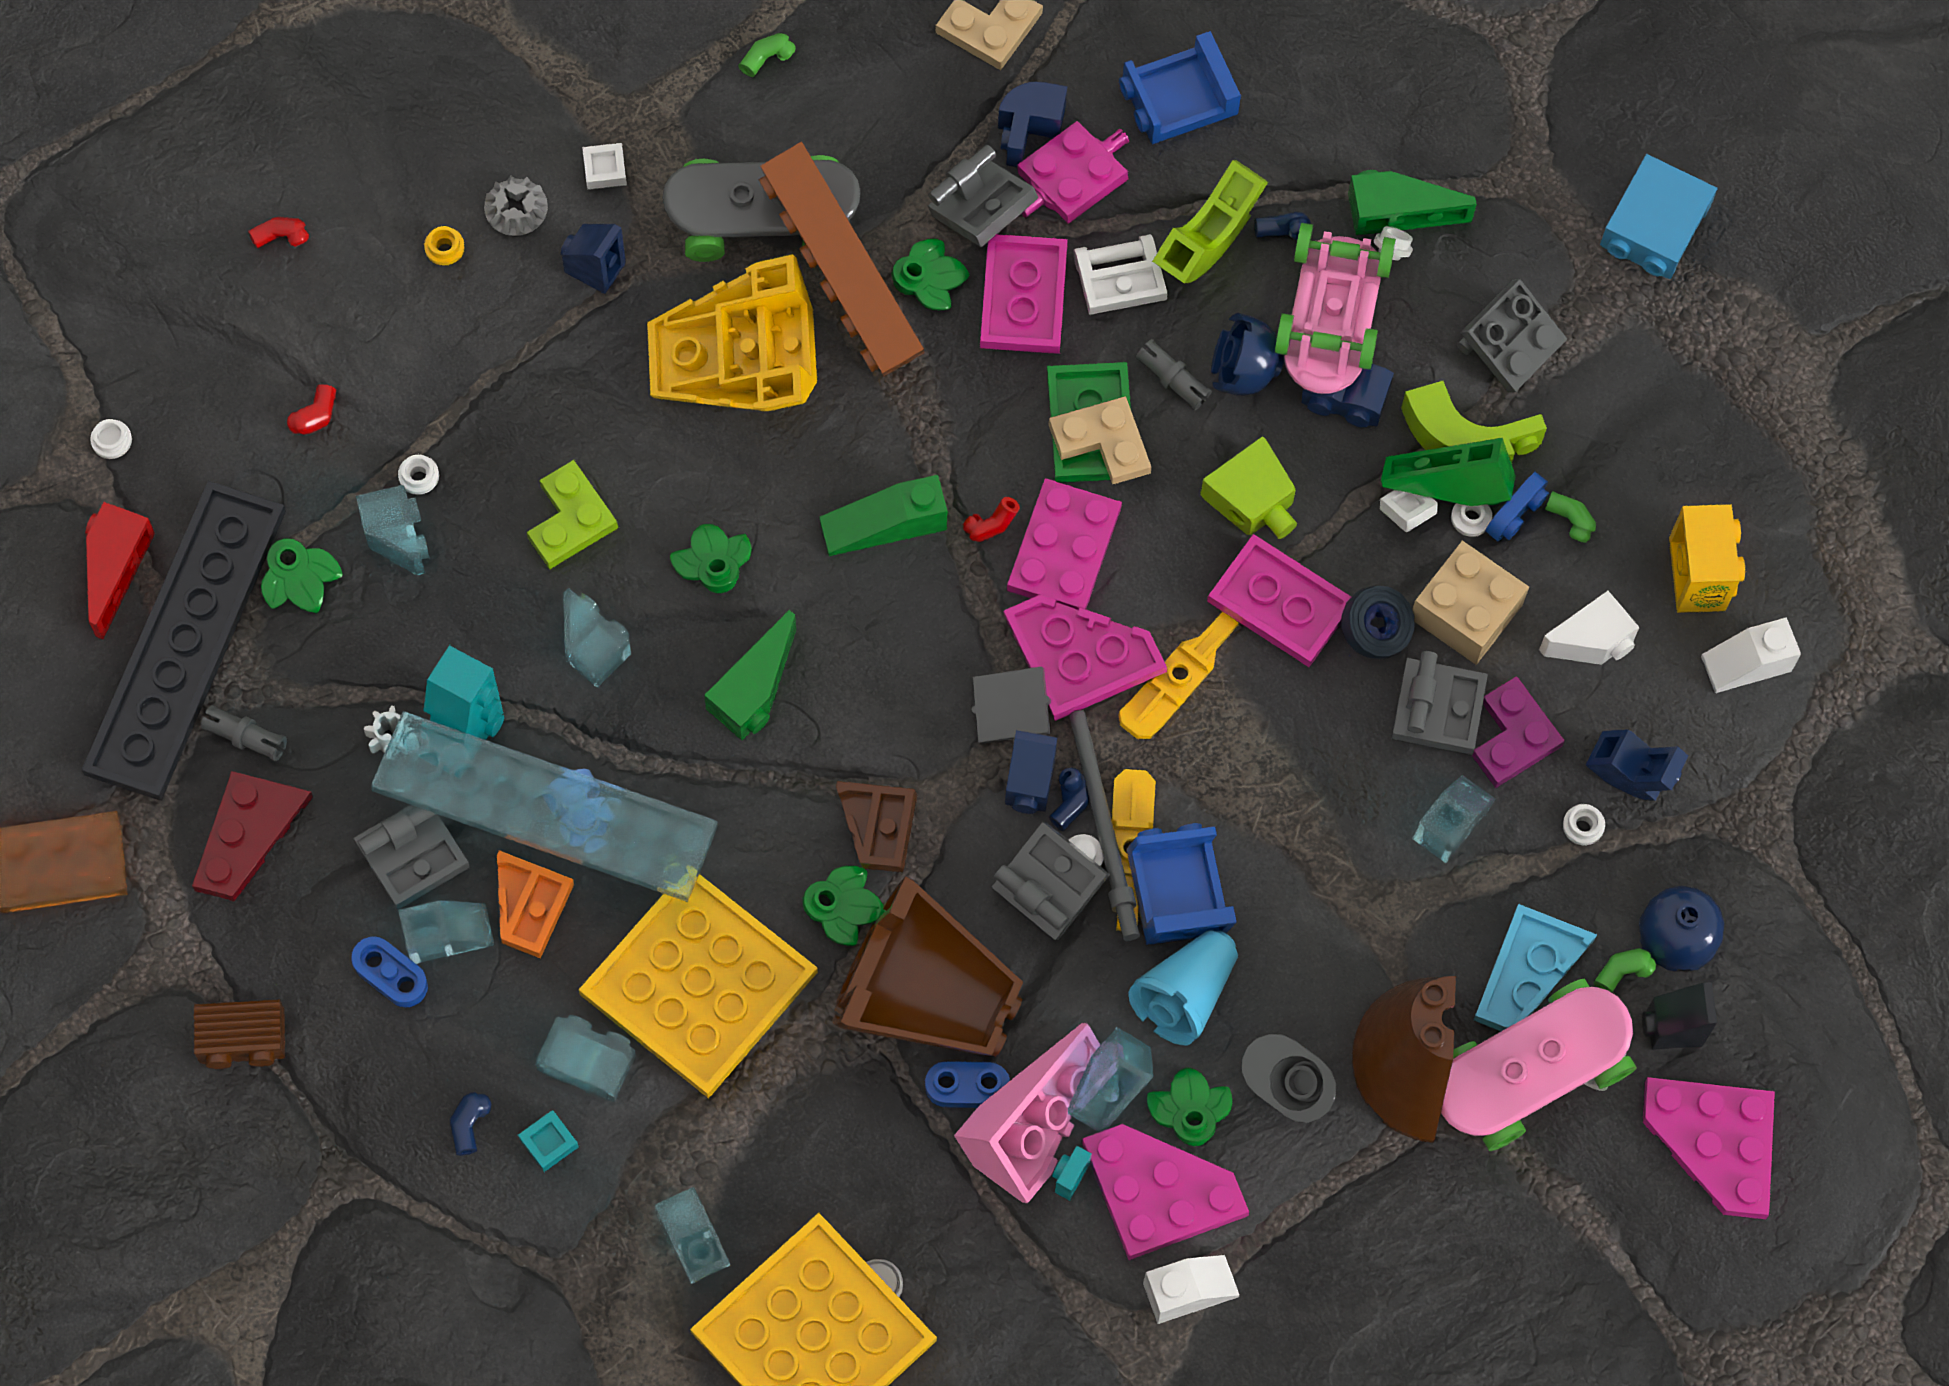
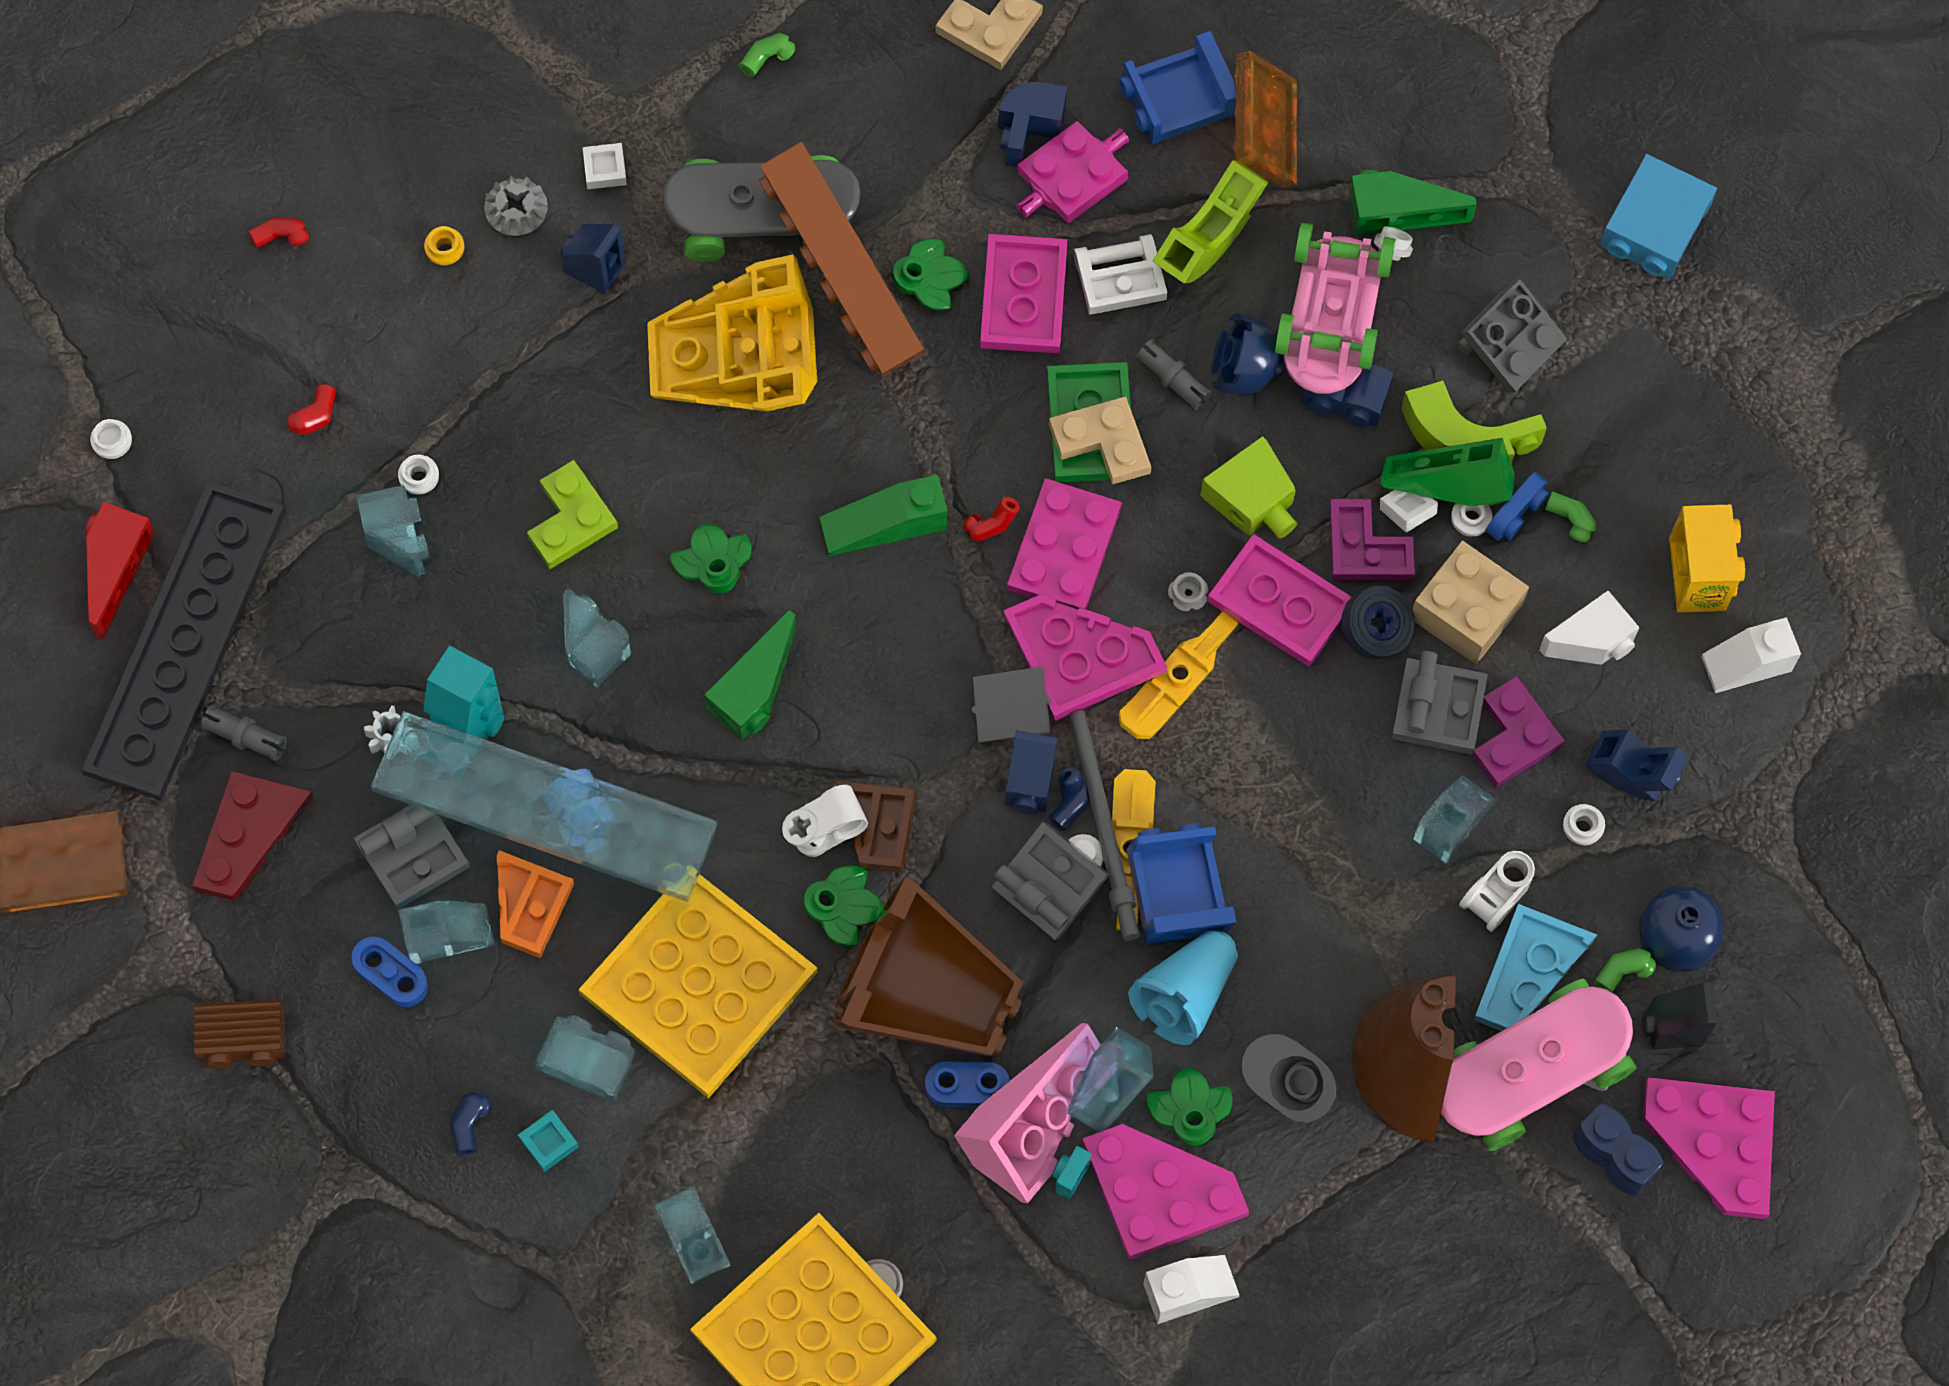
(300, 581): green plate -> none
(826, 820): none -> white piece
(980, 197): dark grey plate -> none
(1190, 582): none -> light grey plate
(1266, 119): none -> clear orange plate
(1280, 225): dark blue arm -> none
(1358, 553): none -> magenta plate
(1496, 895): none -> white piece
(1626, 1157): none -> dark blue brick

